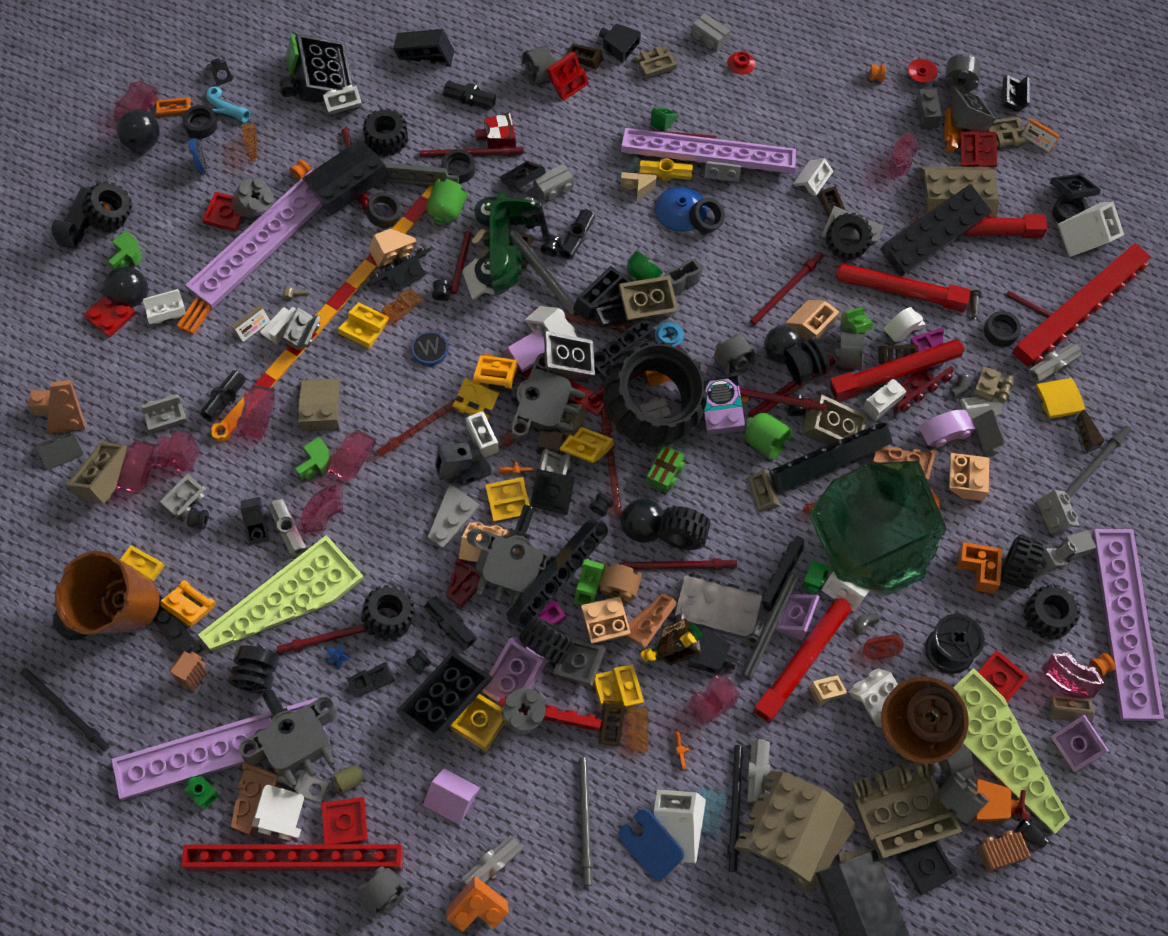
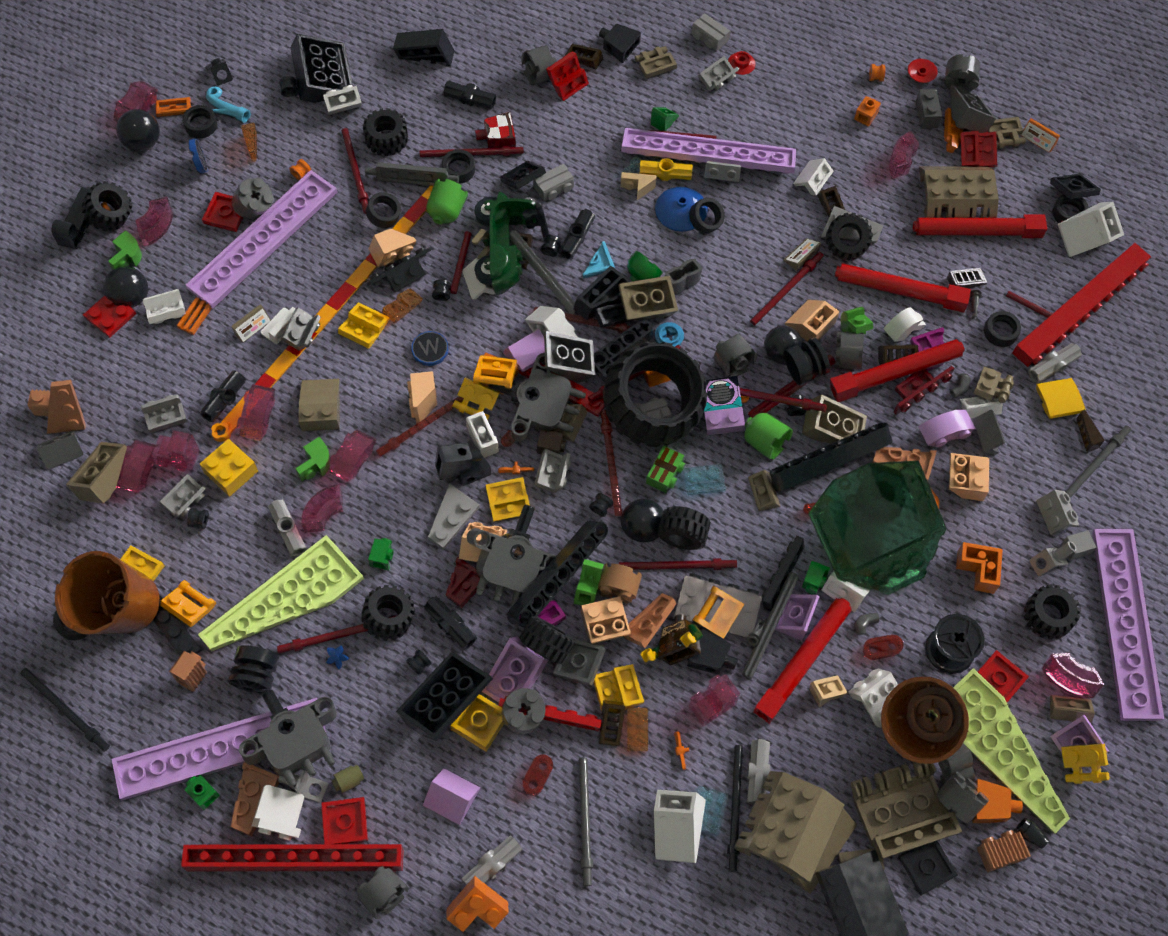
(155, 221): none -> clear pink brick
(229, 467): none -> yellow brick
(254, 520): black slope -> none
(289, 292): dark tan hand -> none
(292, 55): bright green piece -> none
(346, 176): black slope -> none
(371, 680): black slope -> none
(381, 553): none -> green brick
(421, 394): none -> light nougat slope
(537, 775): none -> clear red plate
(552, 491): black tile -> none
(587, 445): yellow slope -> none
(599, 262): none -> medium azure tile
(654, 848): blue piece -> none
(704, 479): none -> clear light blue plate
(717, 73): none -> light grey bracket
(724, 615): none -> light orange plate
(802, 253): none -> slope
(867, 111): none -> orange brick
(884, 400): white brick -> none
(935, 230): black brick -> none
(954, 275): none -> slope
(1016, 93): black bracket -> none
(1020, 811): dark red hand -> none
(1022, 562): black tyre -> none
(1085, 756): none -> yellow plate
(1103, 664): orange wheel -> none

